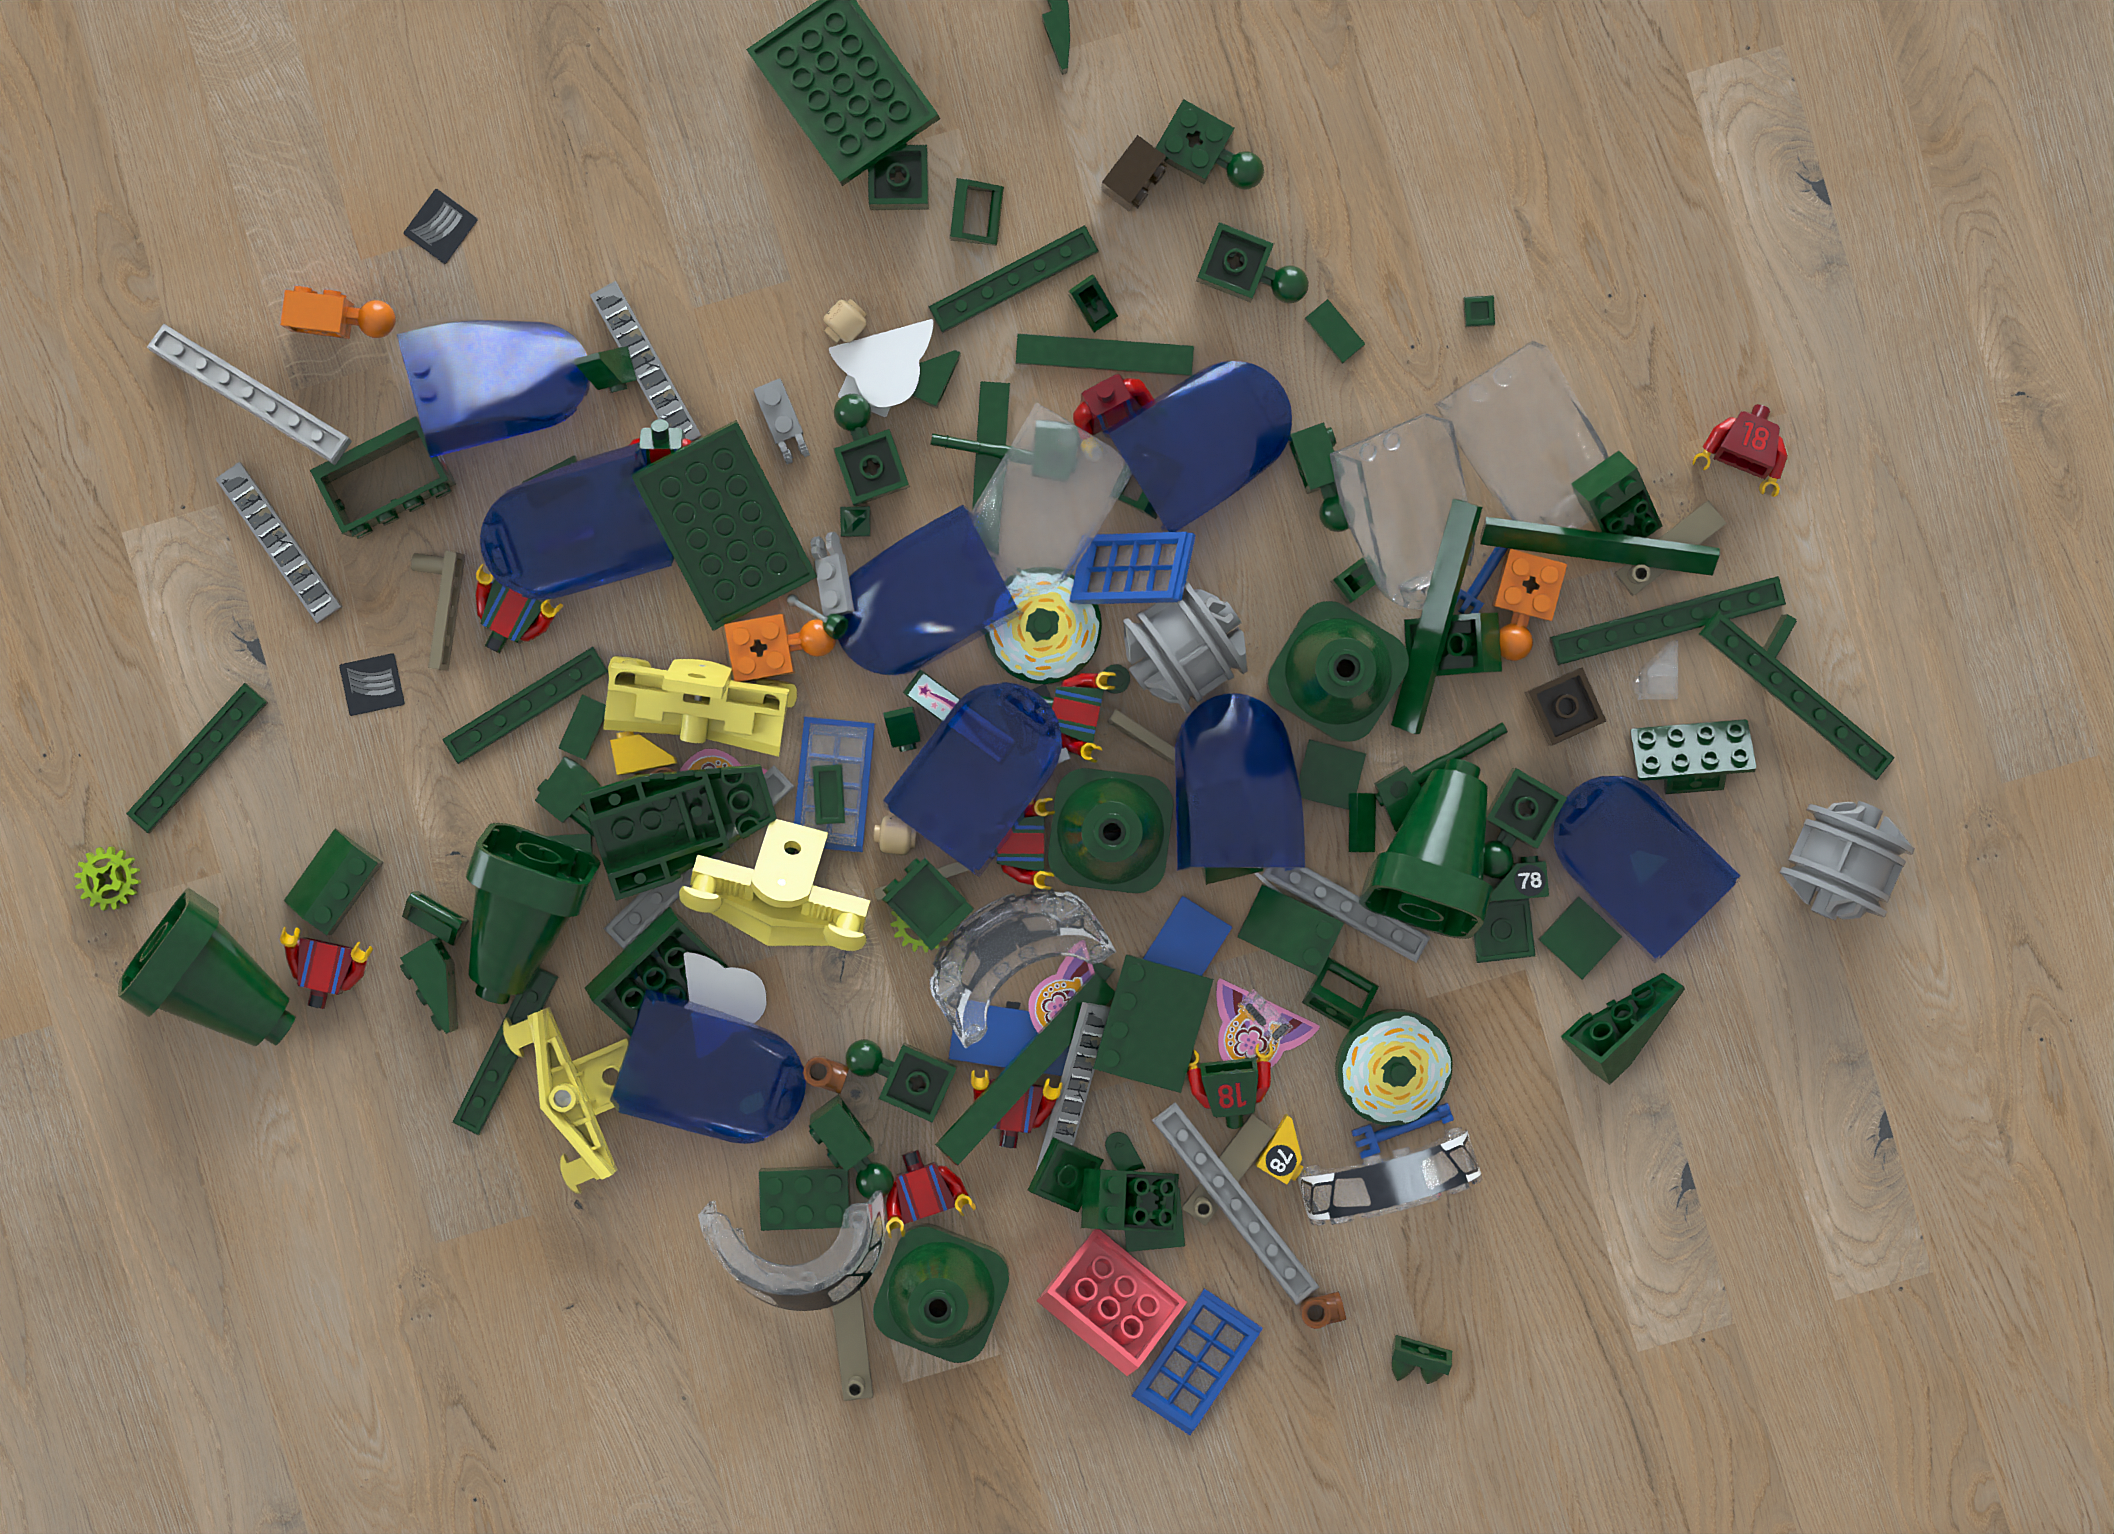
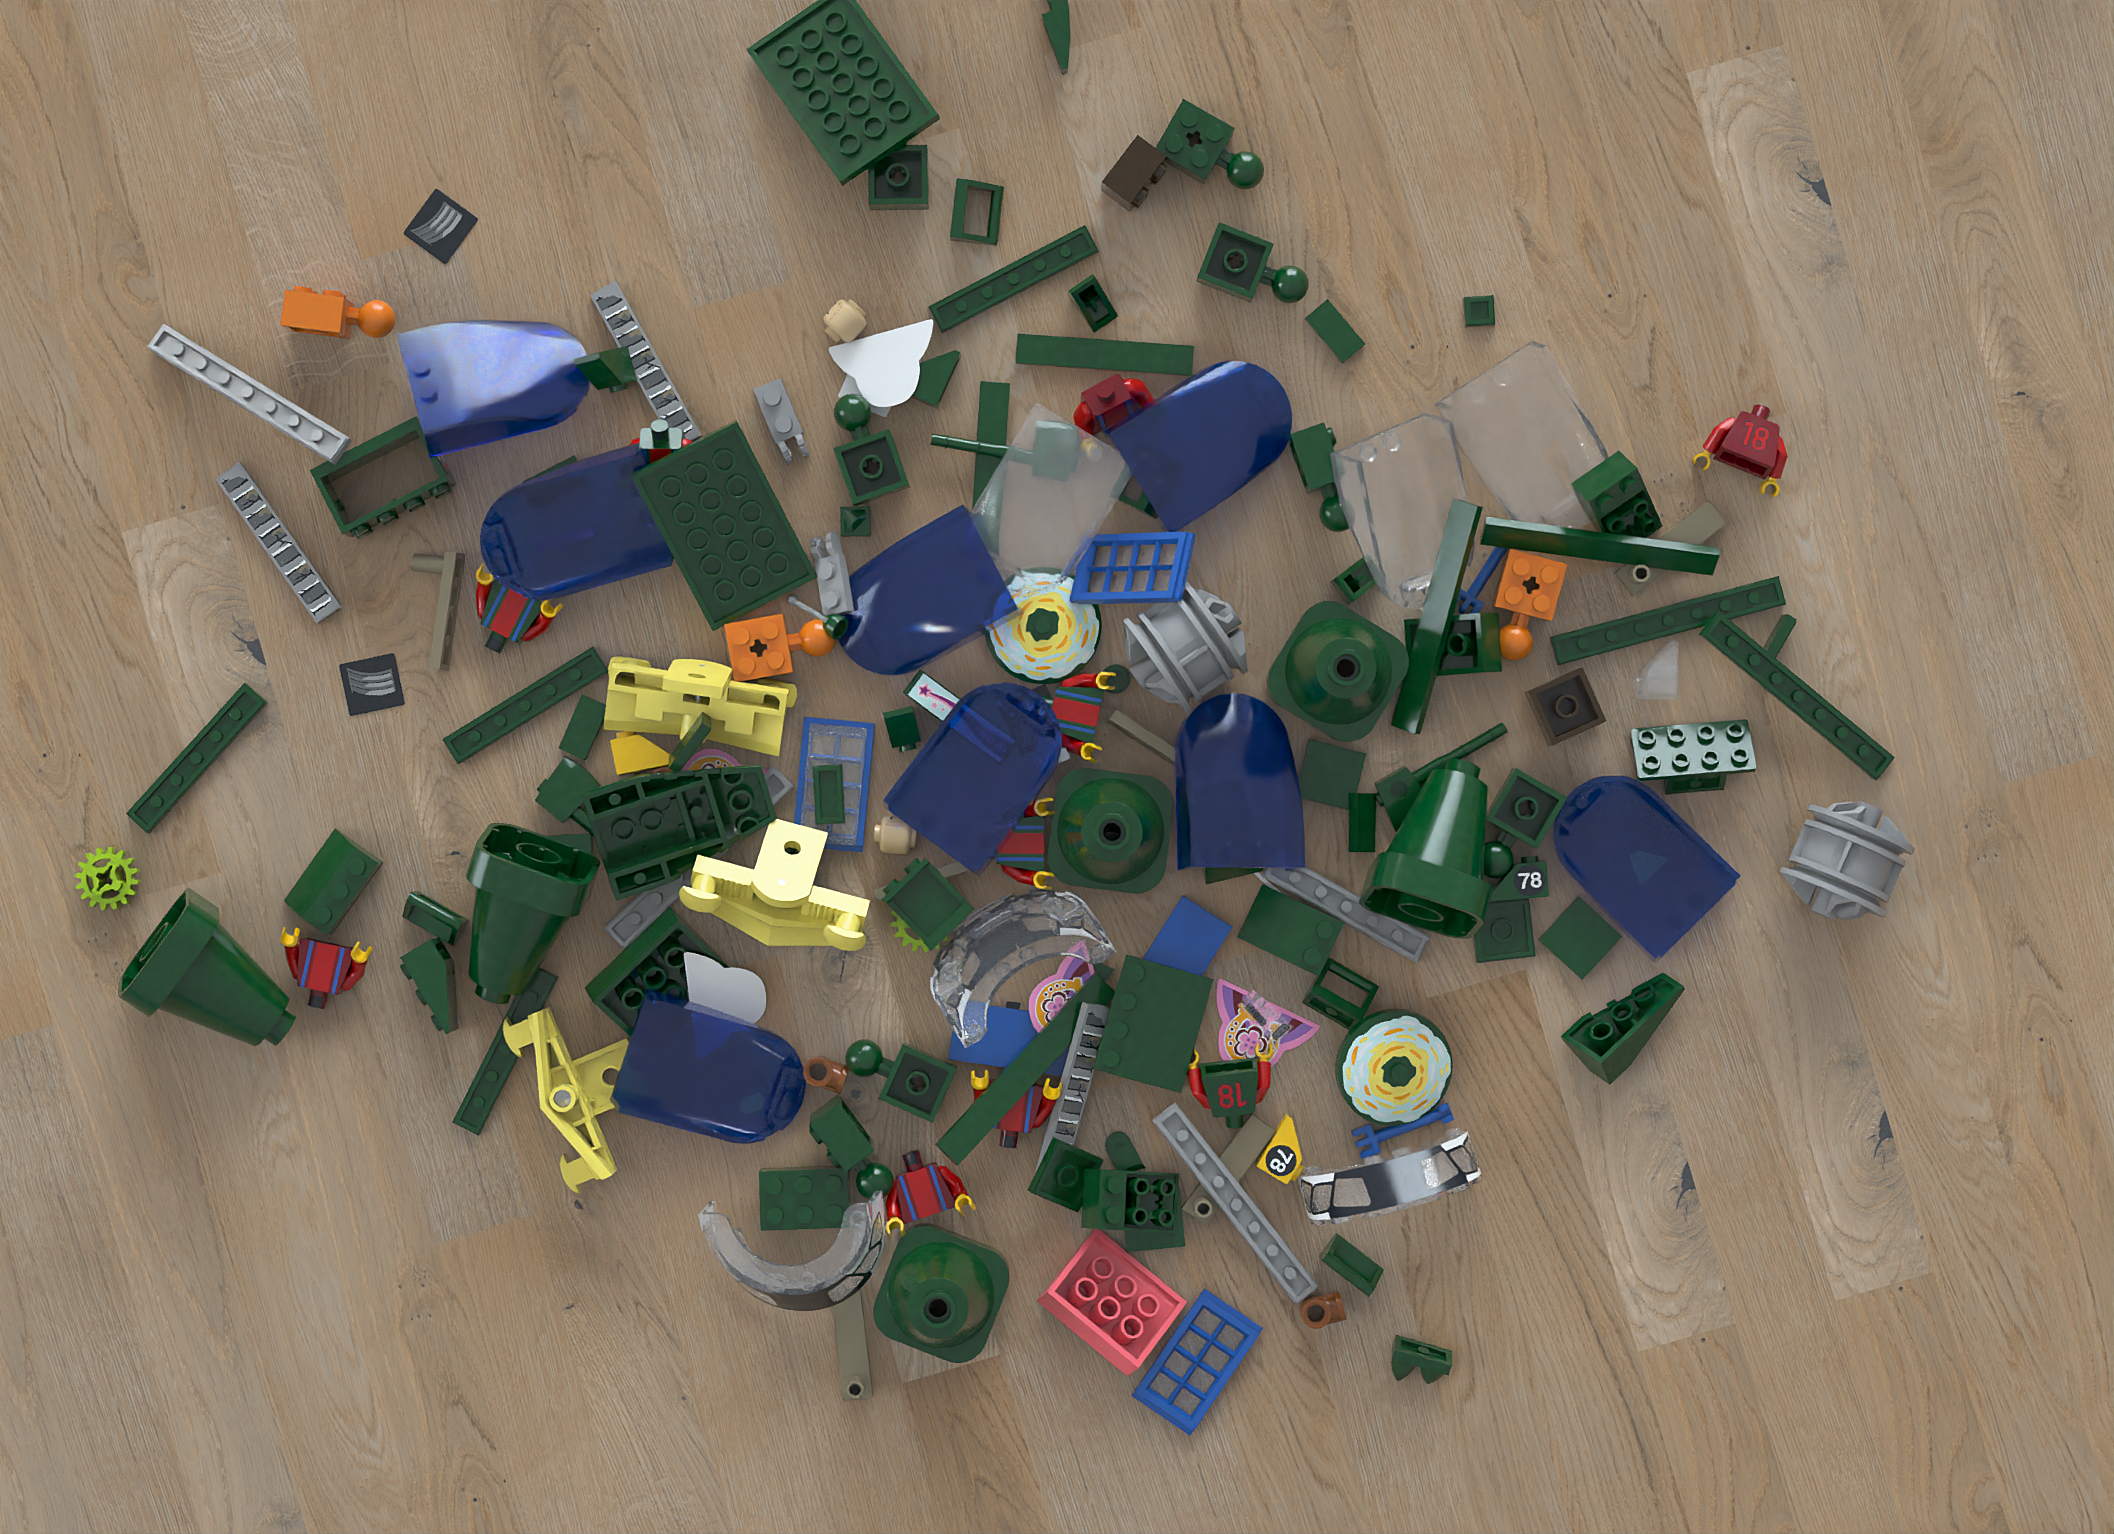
(690, 742): none -> dark green tile
(1351, 1264): none -> dark green tile

